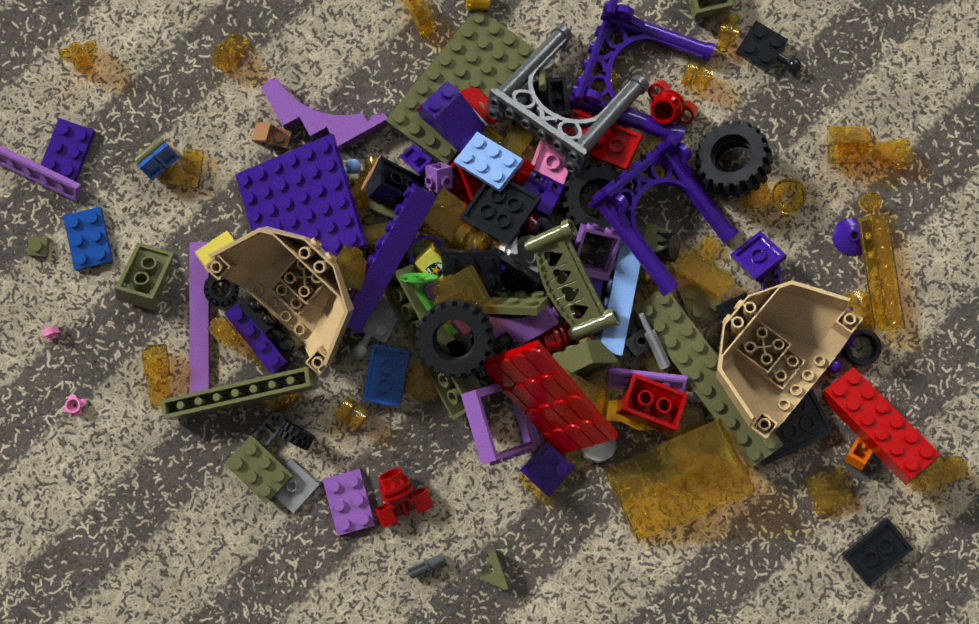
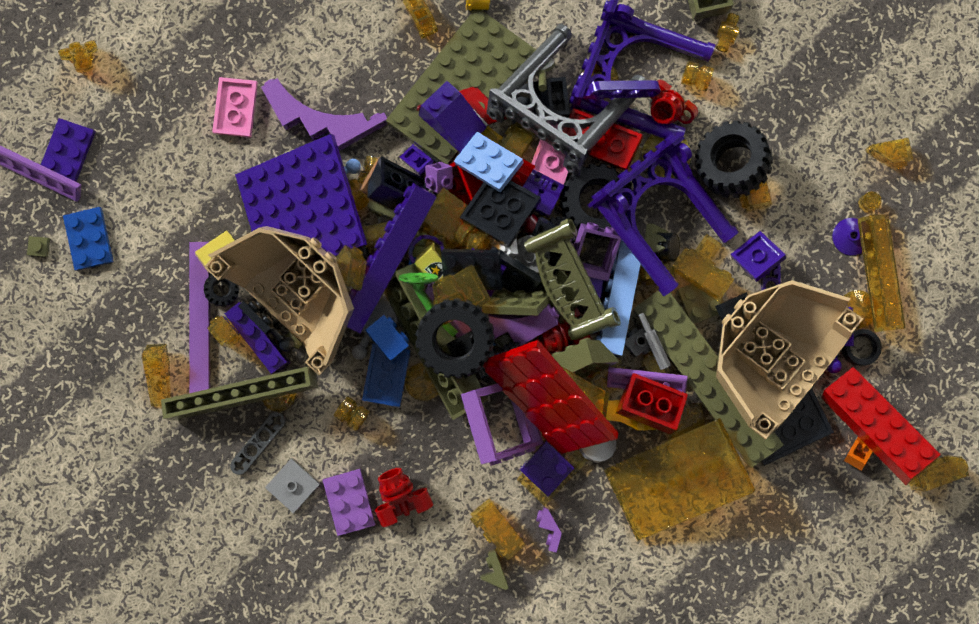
(51, 333): bright pink plate -> none
(69, 405): bright pink plate -> none
(144, 276): olive slope -> none
(152, 157): blue hips -> none
(188, 173): clear yellow plate -> none
(229, 52): clear yellow slope -> none
(235, 107): none -> bright pink plate
(259, 469): olive plate -> none
(272, 135): medium nougat slope -> none
(296, 435): black tyre -> none
(387, 338): none -> blue brick
(427, 566): dark grey axle -> none
(497, 529): none -> clear yellow brick
(547, 522): none -> medium lavender slope
(624, 89): none -> dark purple beam
(763, 47): black plate -> none
(796, 191): clear yellow piece -> none
(829, 490): clear yellow plate -> none
(849, 145): clear yellow slope -> none
(876, 551): black plate -> none

